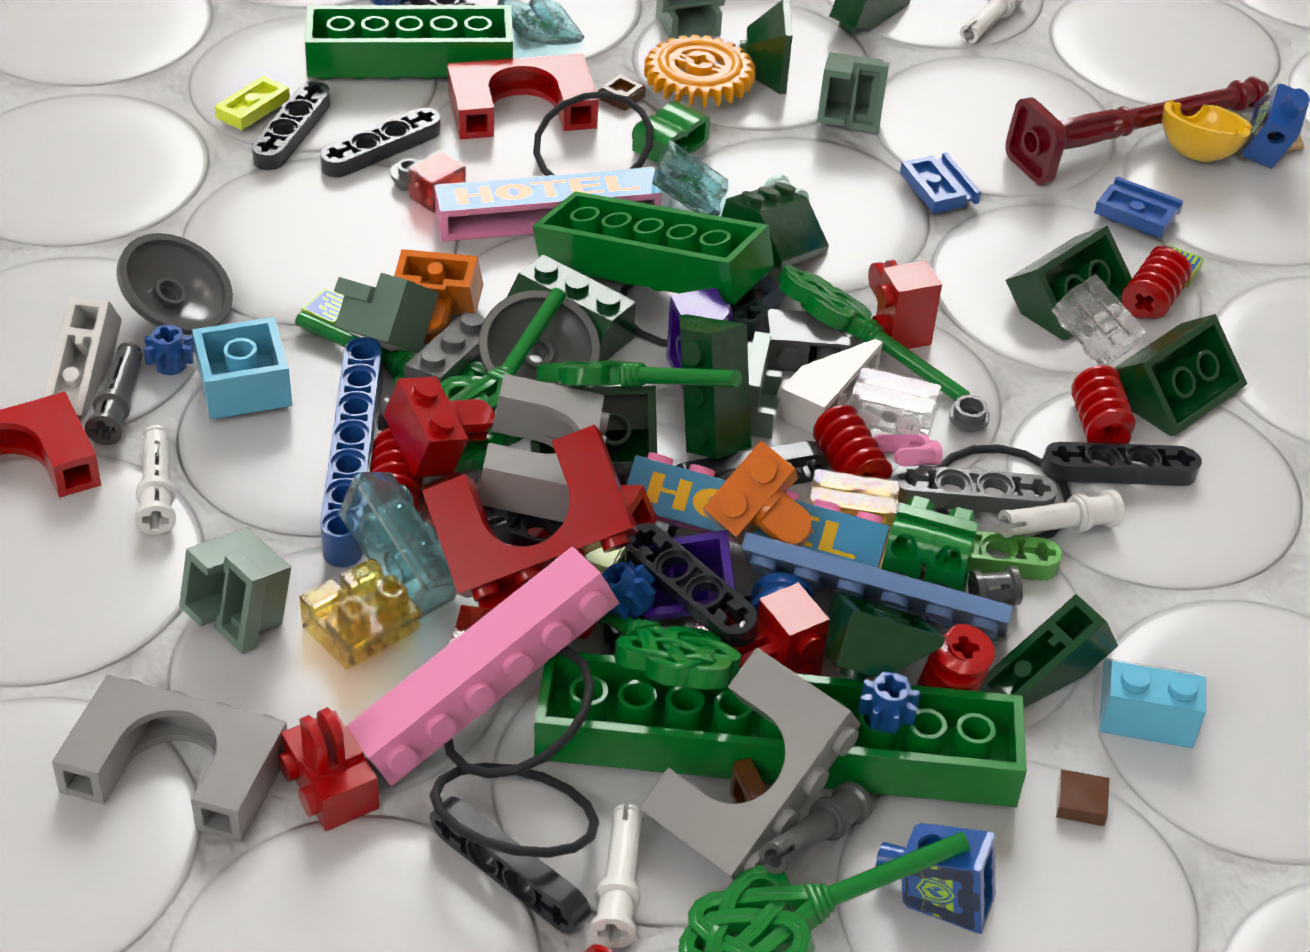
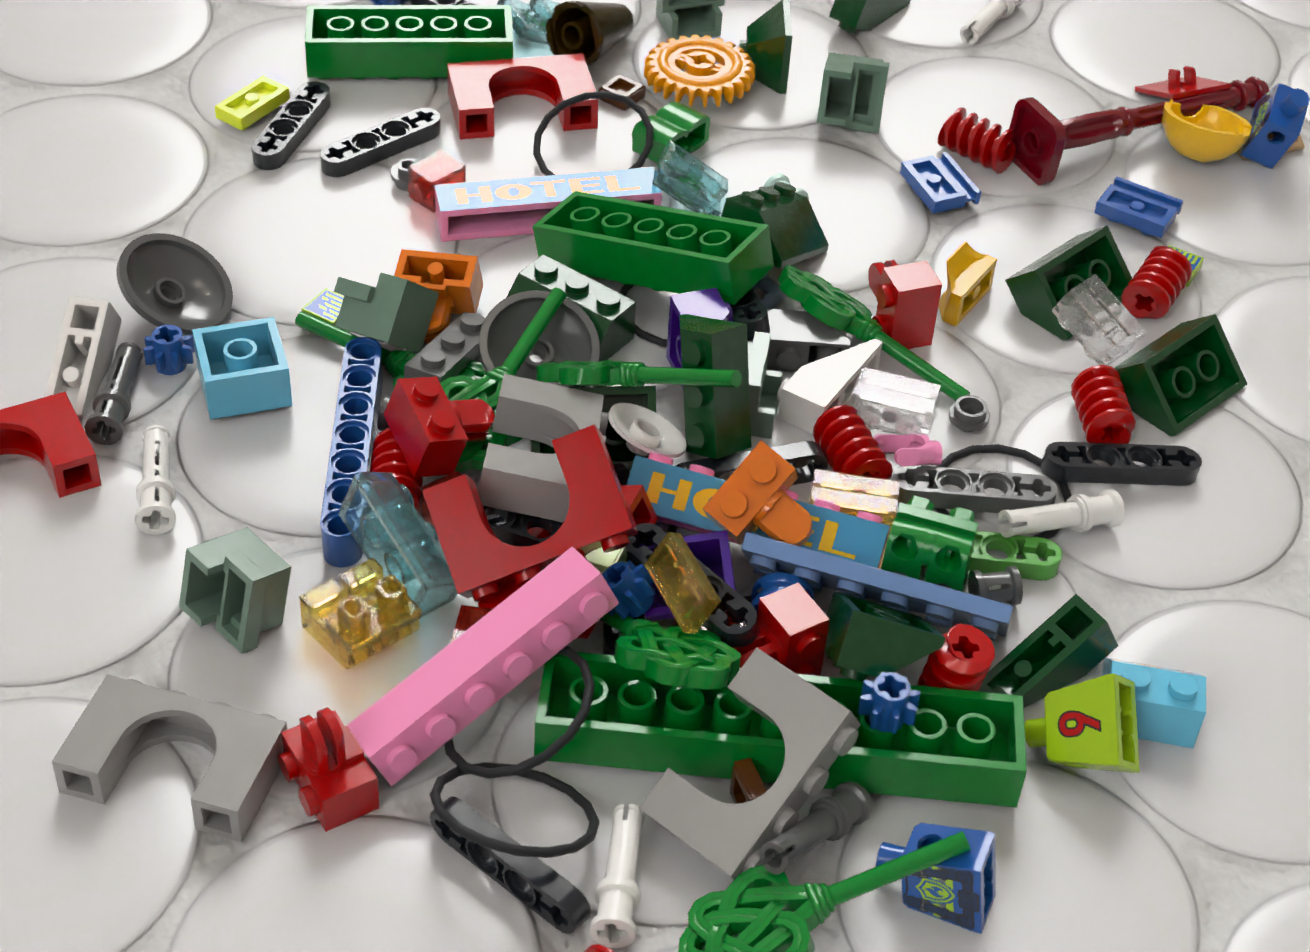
(587, 28): none -> dark brown cone
(646, 431): none -> white dish
(682, 583): none -> clear yellow plate
(968, 281): none -> yellow slope
(977, 141): none -> red piece
(1082, 797): reddish brown tile -> none
(1089, 725): none -> lime torso
(1182, 87): none -> red piece

